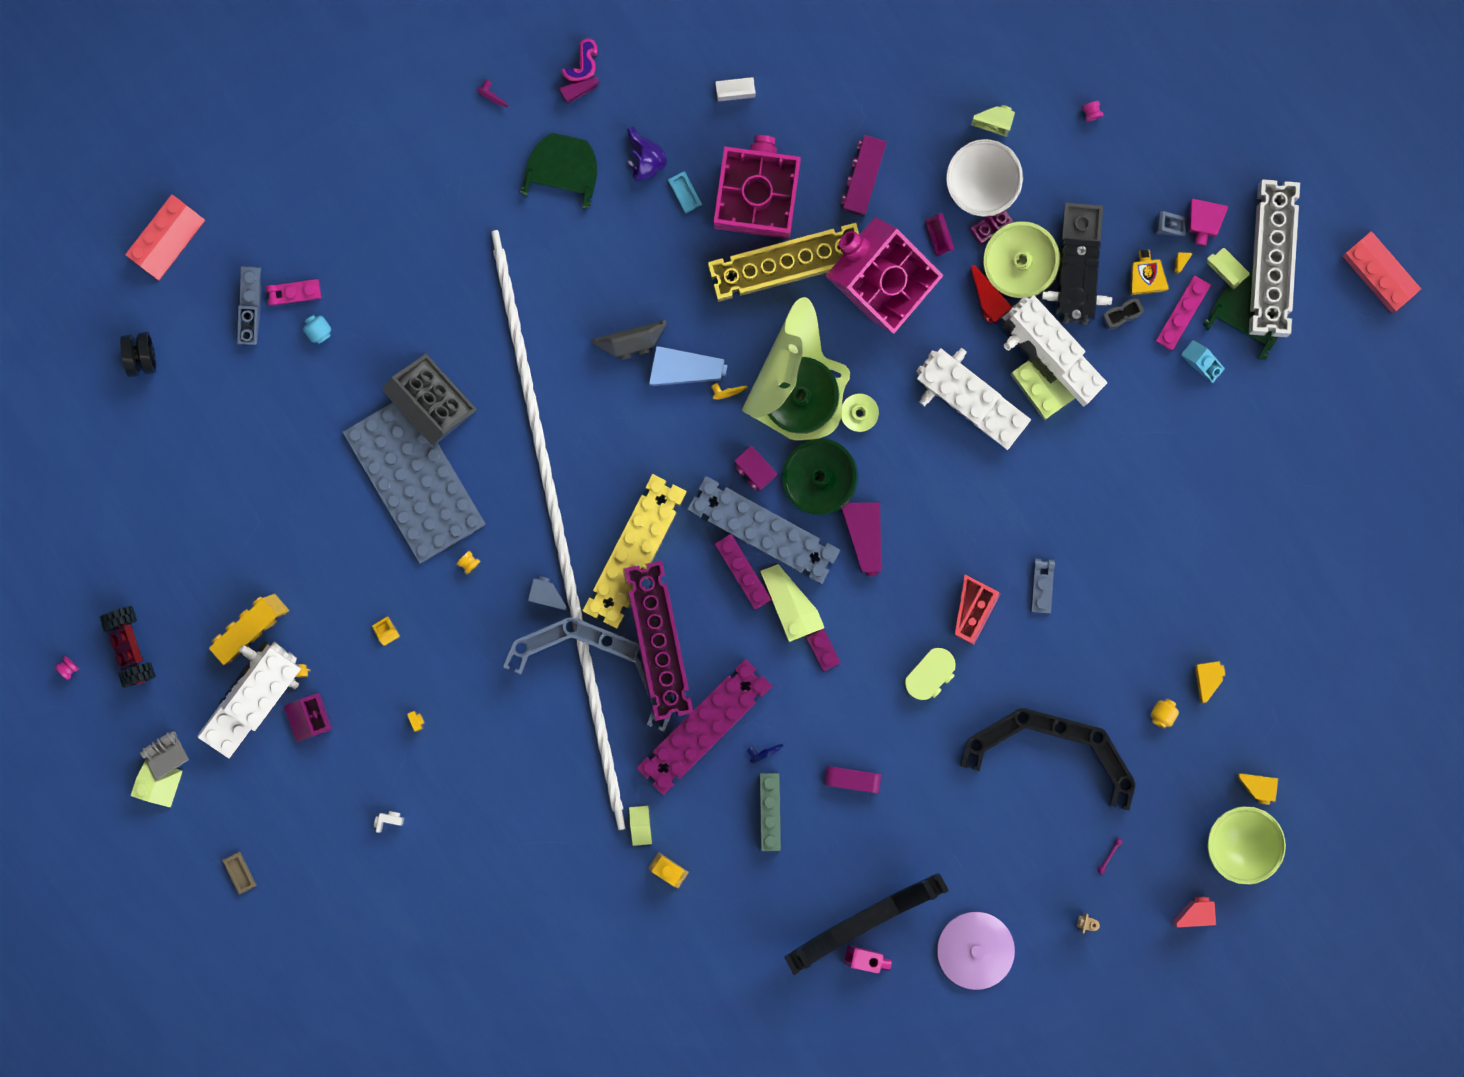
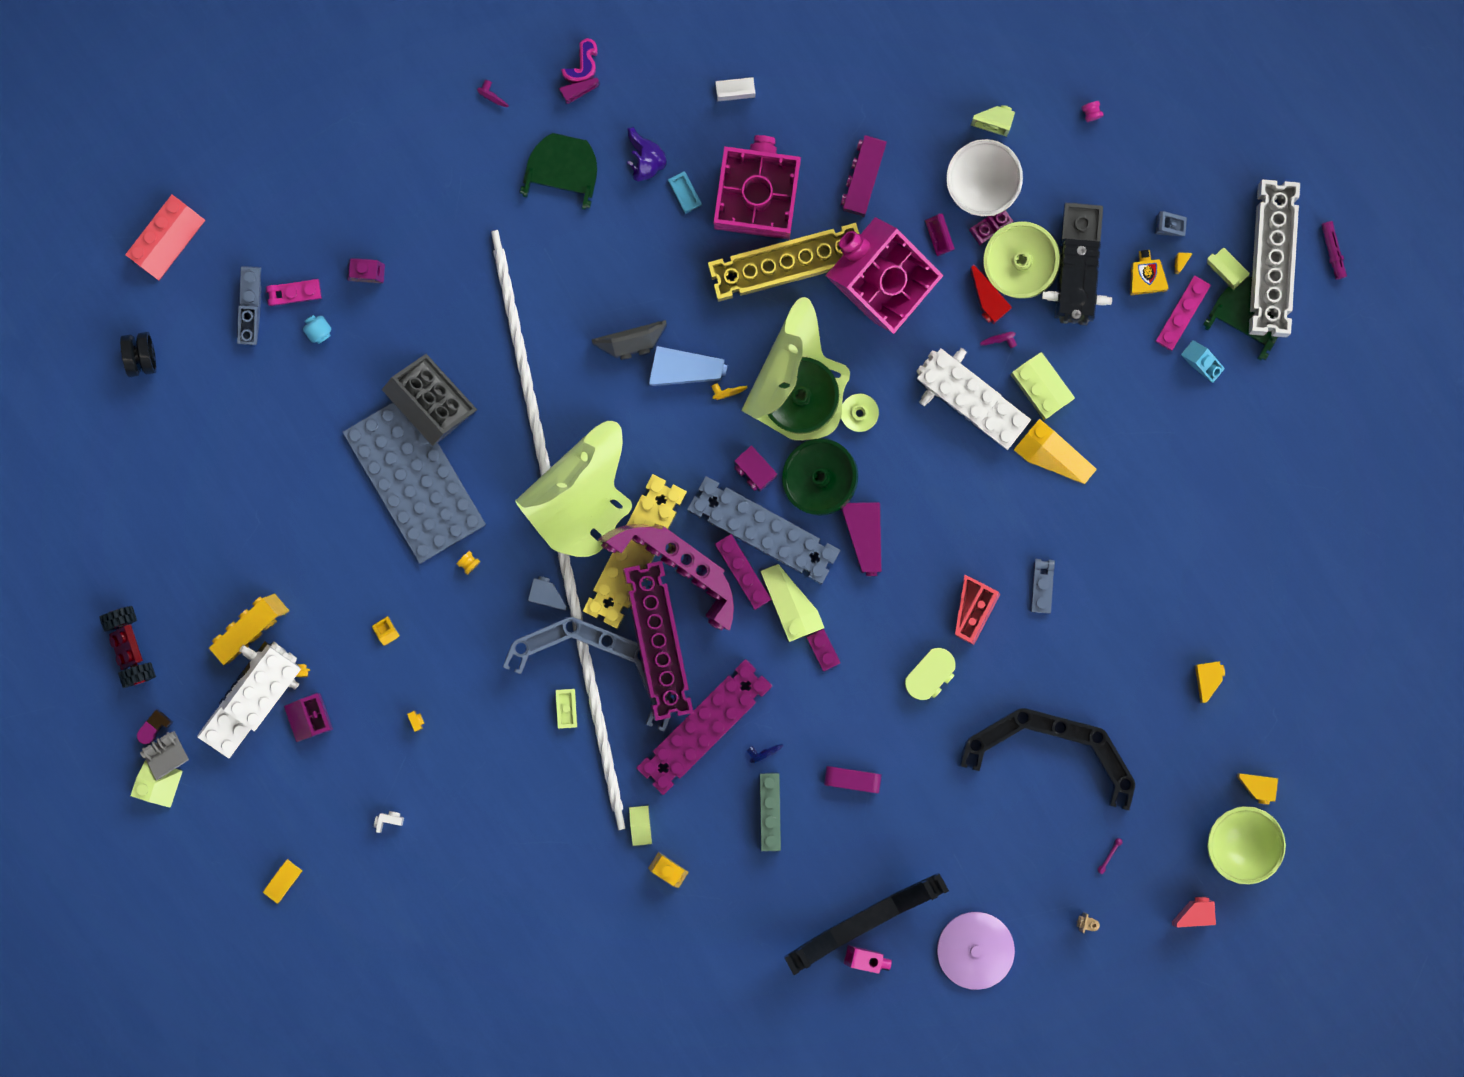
(66, 667): dark pink wheel -> none
(152, 726): none -> leg
(239, 873): dark tan tile -> none
(282, 881): none -> yellow slope
(366, 271): none -> magenta torso
(566, 708): none -> yellowish green plate
(578, 494): none -> yellowish green piece
(708, 576): none -> magenta slope
(1008, 336): none -> magenta bar
(1049, 450): none -> yellow wedge
(1051, 348): white piece -> none
(1118, 315): dark grey brick -> none
(1164, 713): yellow head -> none
(1205, 219): dark pink torso -> none
(1336, 258): none -> magenta pin
(1381, 272): coral slope -> none

